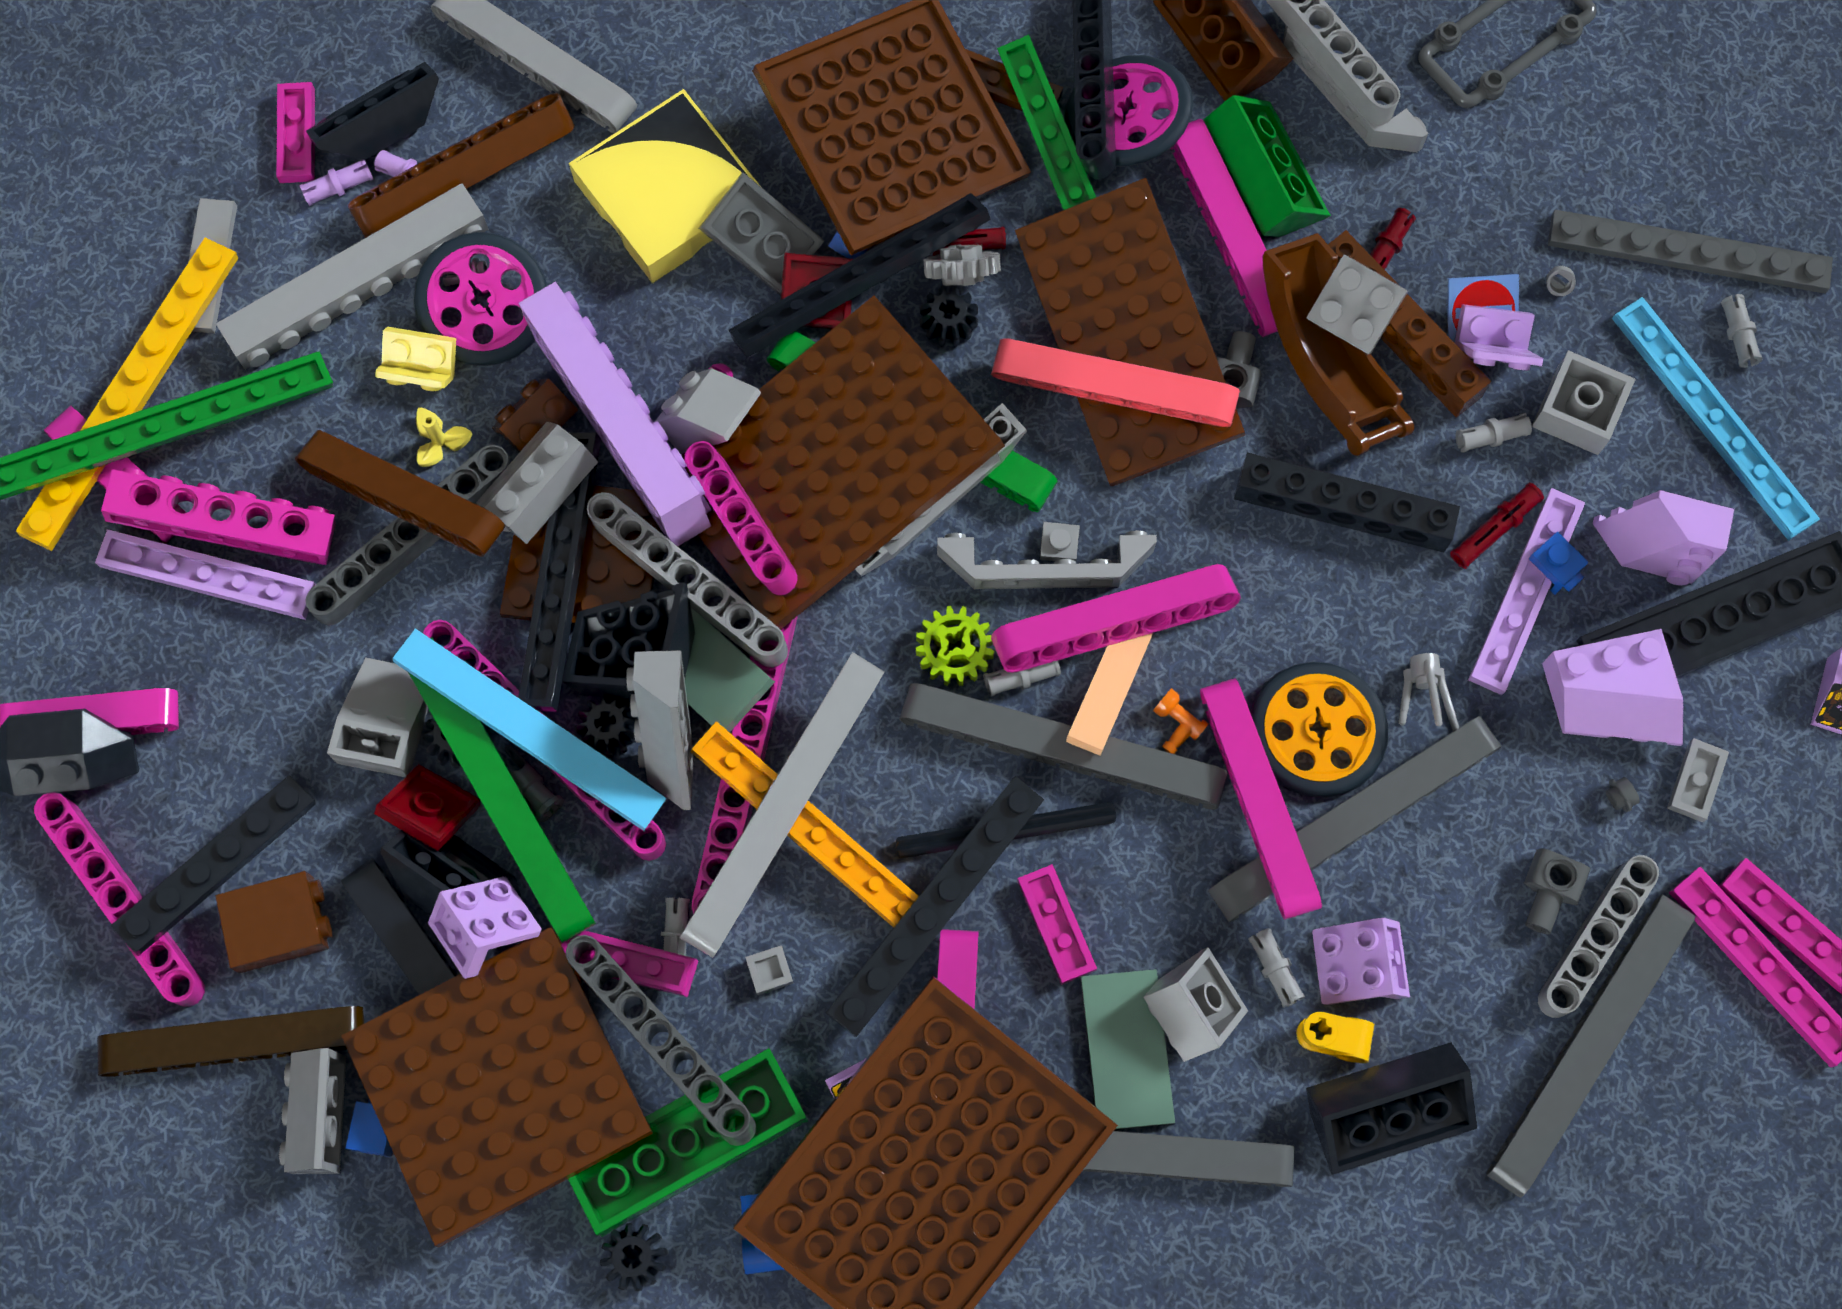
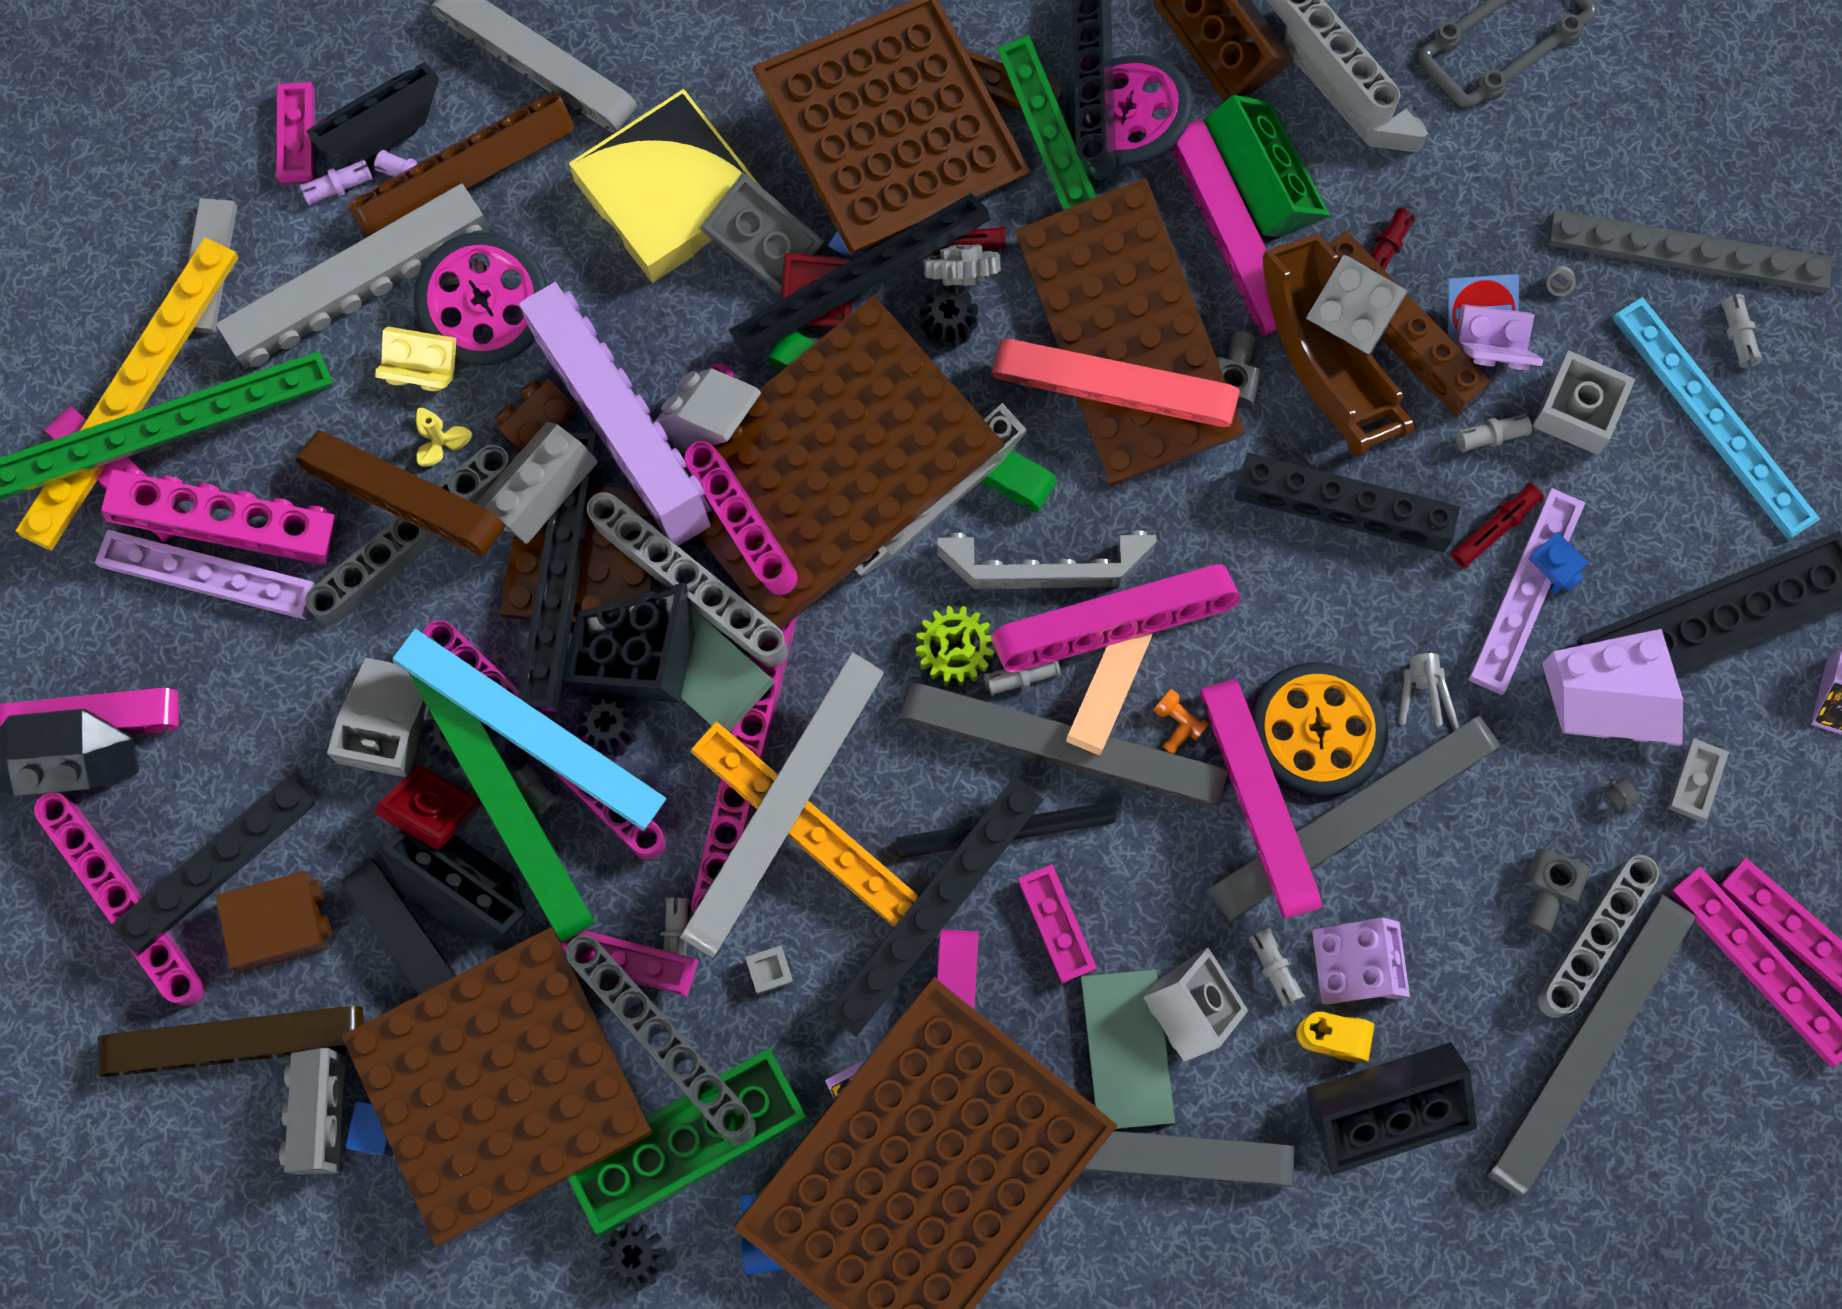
(479, 919): lavender bracket -> none
(662, 723): light grey slope -> none
(1059, 541): light grey plate -> none
(1667, 535): lavender wedge -> none

